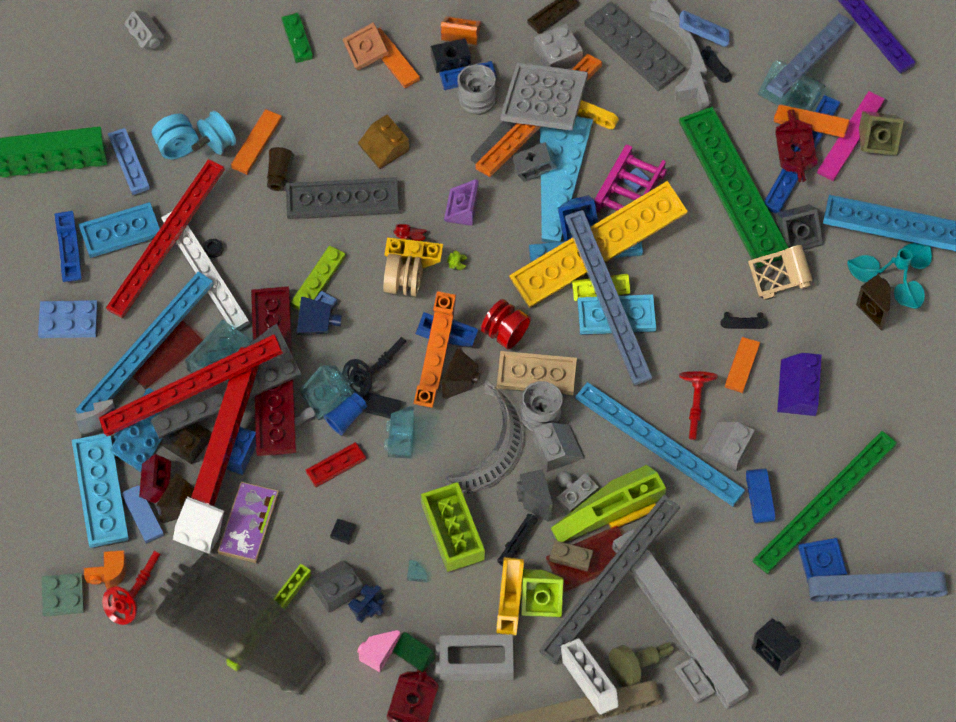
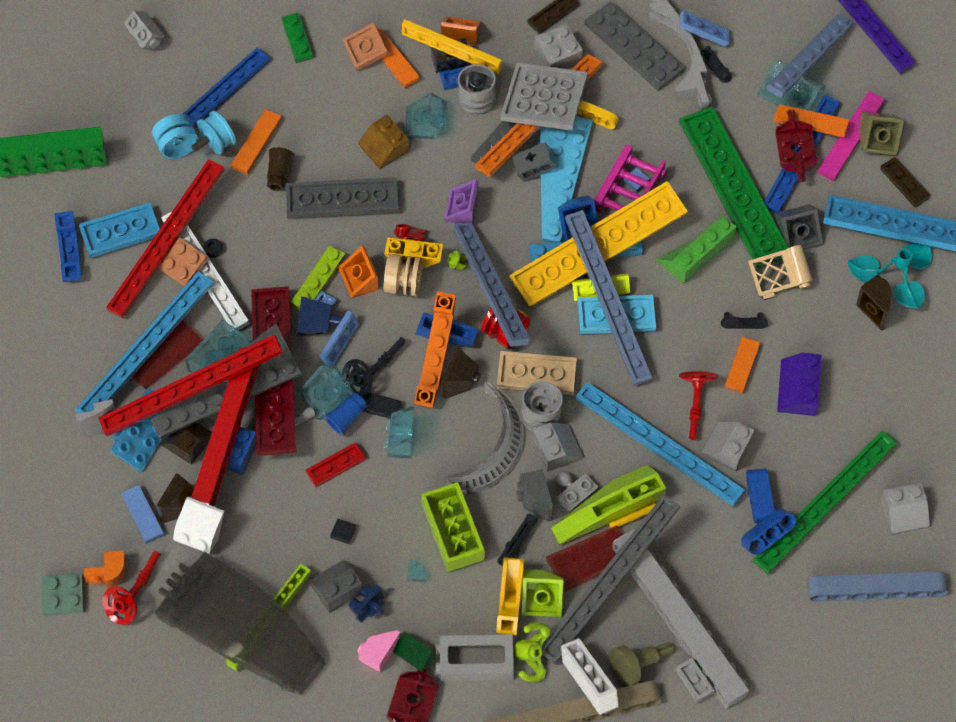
(68, 319): medium blue plate -> none
(100, 490): medium azure plate -> none
(128, 161): medium blue plate -> none
(154, 478): dark red brick -> none
(183, 262): none -> nougat plate
(227, 86): none -> blue tile
(248, 522): tile -> none
(339, 339): none -> medium blue tile
(359, 273): none -> orange slope
(426, 118): none -> clear light blue slope
(450, 46): none -> yellow tile
(479, 77): none -> black tile
(491, 284): none -> sand blue plate
(531, 651): none -> lime piece
(571, 555): dark tan plate -> none
(693, 255): none -> bright green wedge
(758, 532): none -> blue beam
(776, 646): black brick -> none
(822, 558): blue tile -> none
(904, 182): none -> dark brown tile
(905, 508): none -> light grey slope

